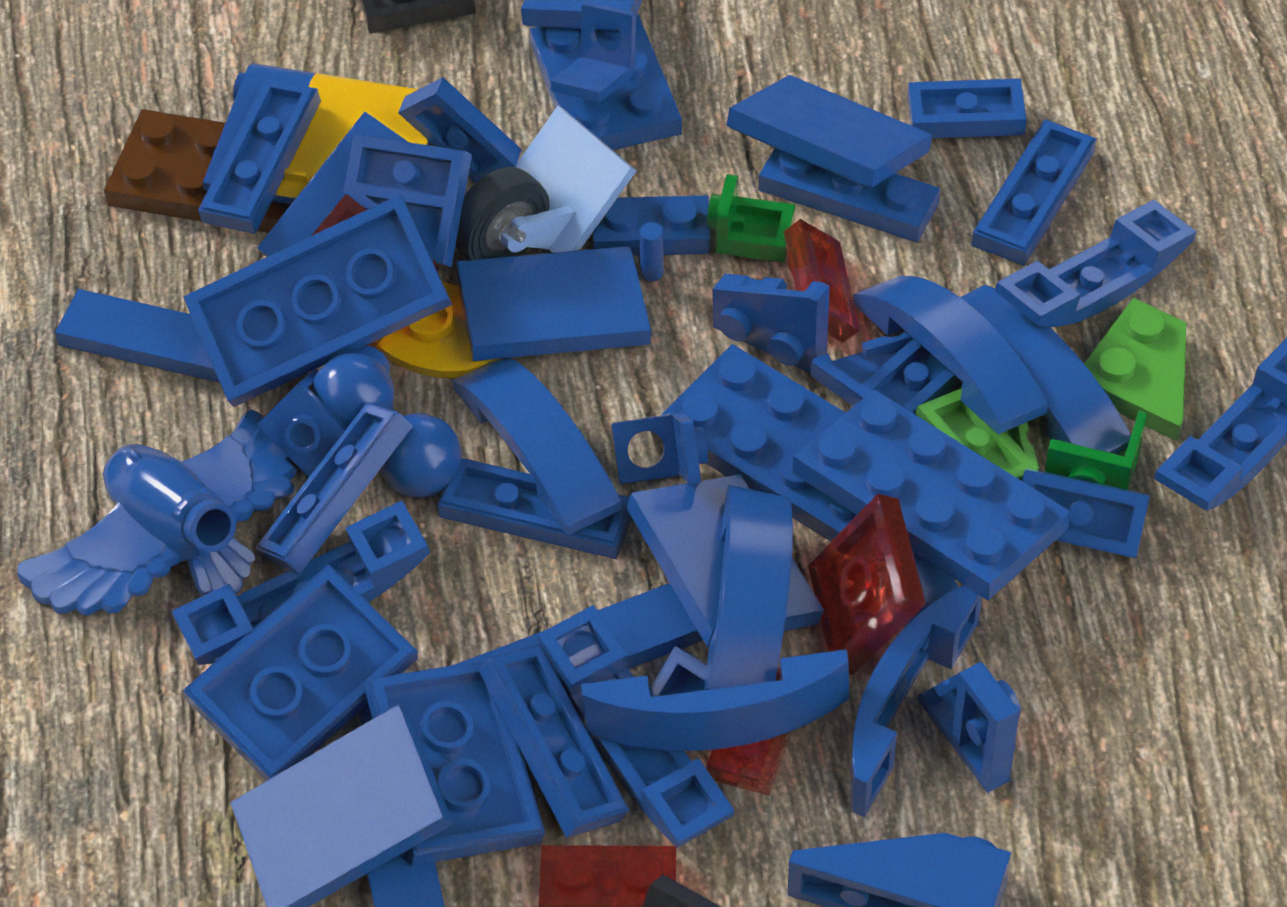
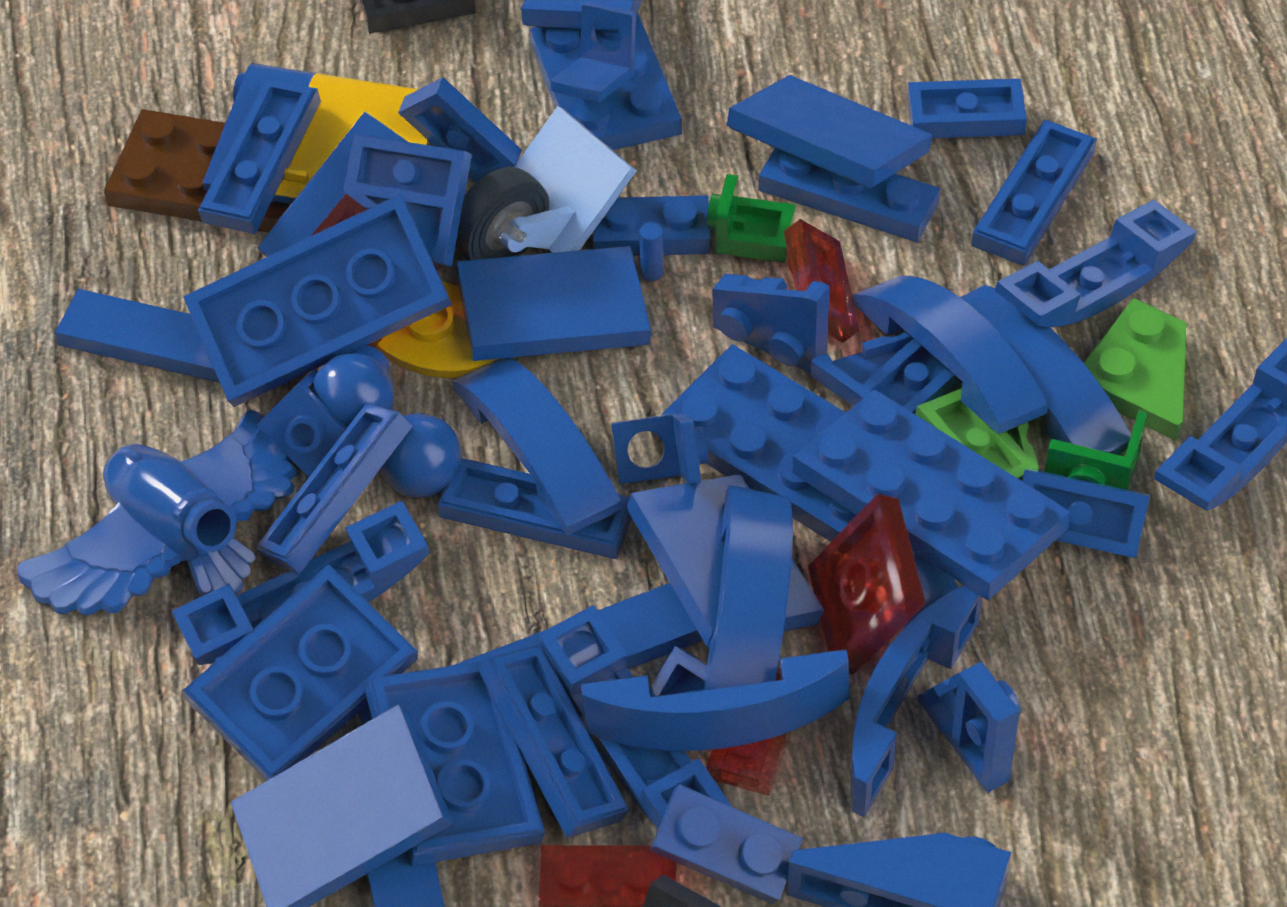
(725, 844): none -> blue plate

